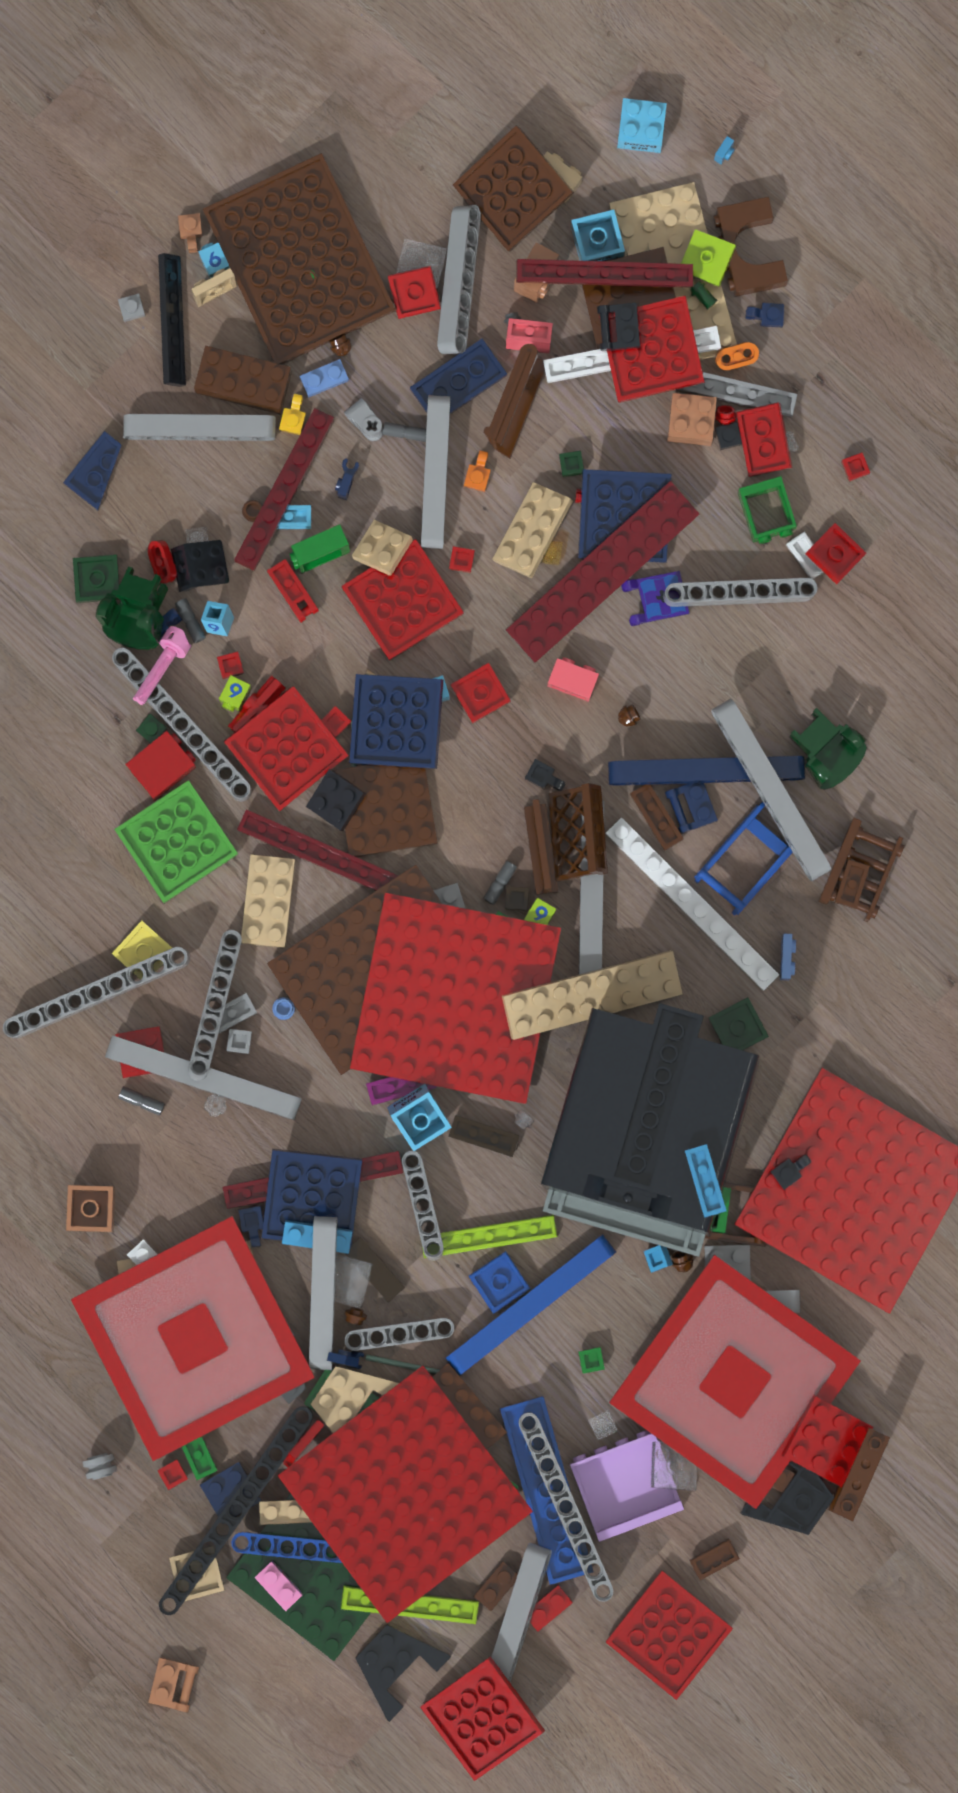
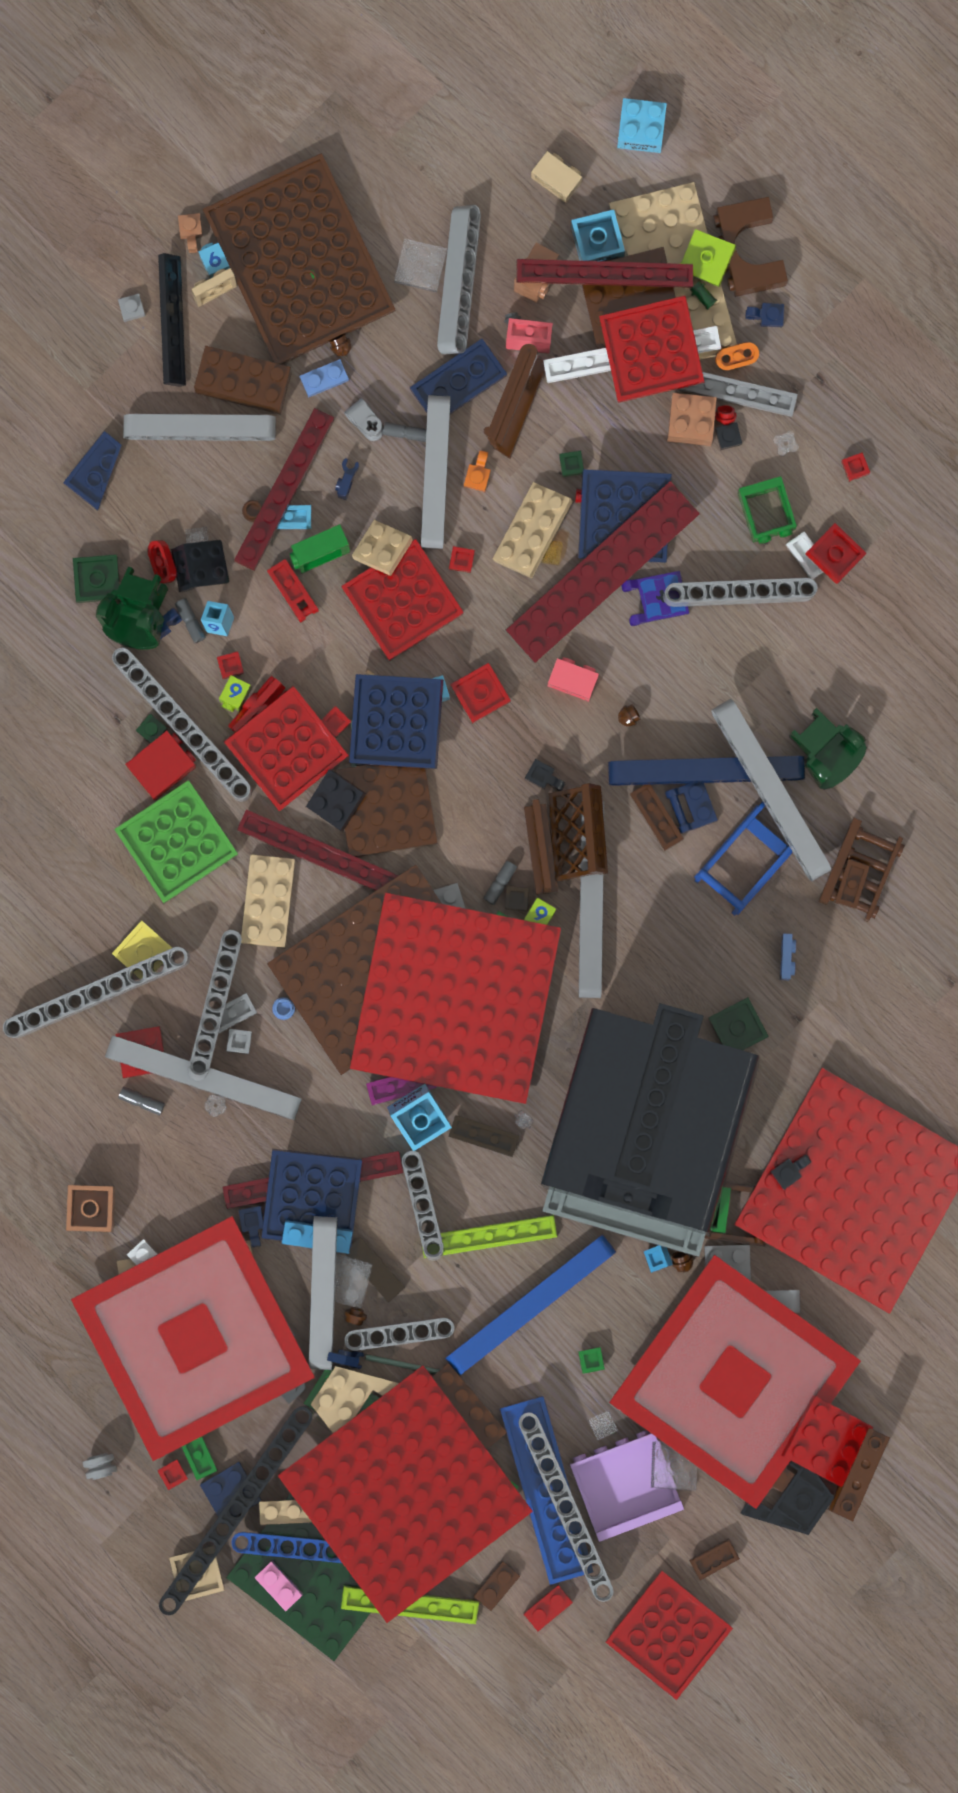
(166, 1681): nougat plate -> none
(173, 647): bright pink piece -> none
(293, 419): yellow plate -> none
(303, 1443): red tile -> none
(388, 1658): black wing -> none
(414, 292): red tile -> none
(482, 1718): red plate -> none
(499, 1282): blue plate -> none
(513, 188): reddish brown plate -> none
(520, 1608): light grey beam -> none
(604, 989): tan plate -> none
(626, 326): black plate -> none
(692, 904): white plate -> none
(705, 1181): dark azure plate -> none
(725, 150): dark azure plate -> none
(764, 439): red tile -> none

